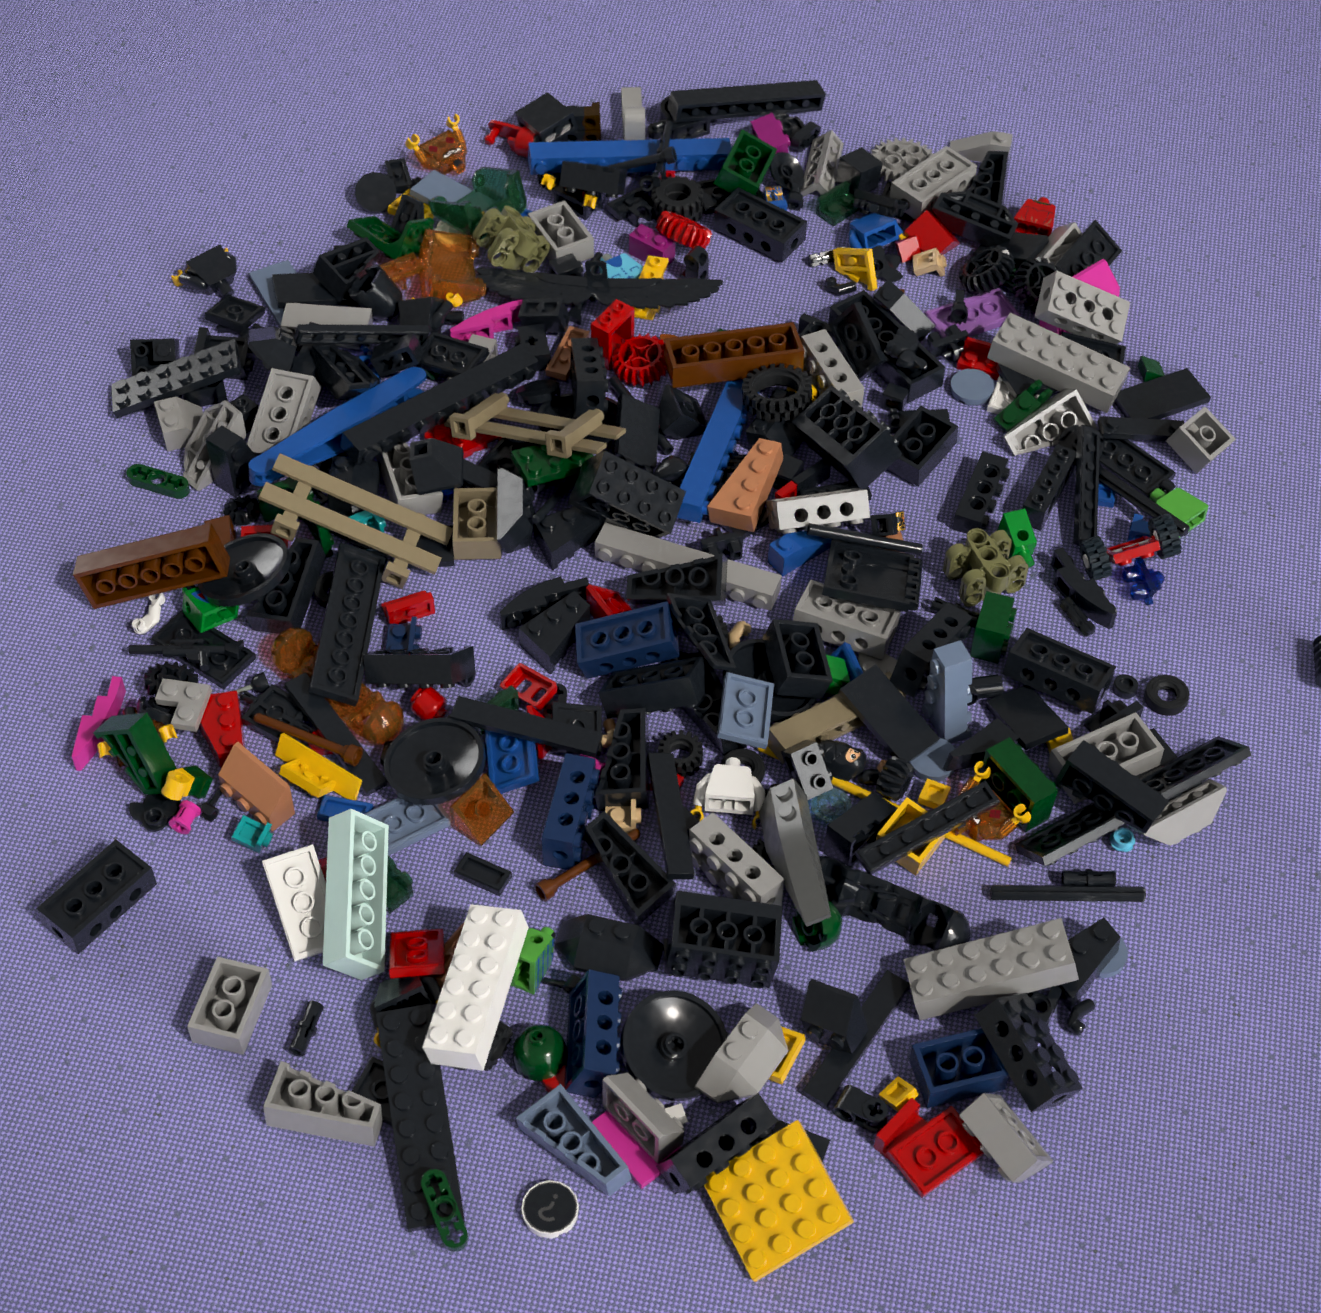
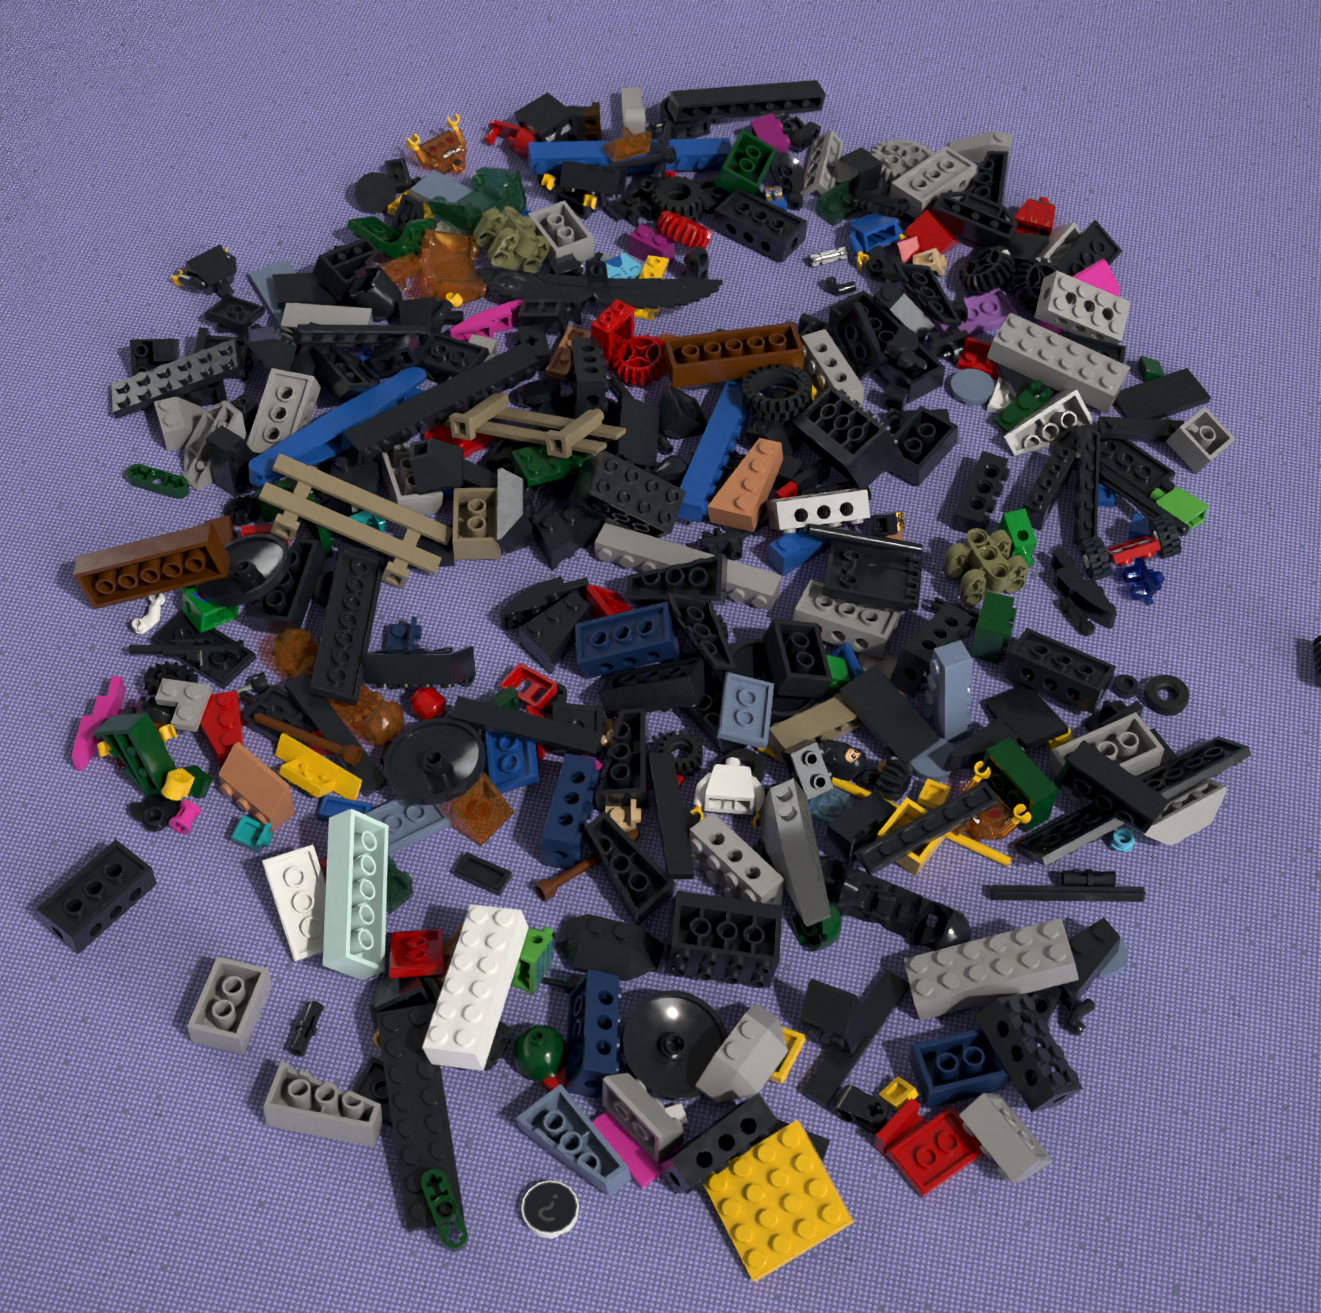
(209, 810): black hand -> none
(402, 609): red panel -> none
(628, 145): none -> clear orange panel
(739, 629): tan arm -> none
(857, 265): yellow wing -> none
(926, 292): none -> black wedge
(985, 687): black piece -> none

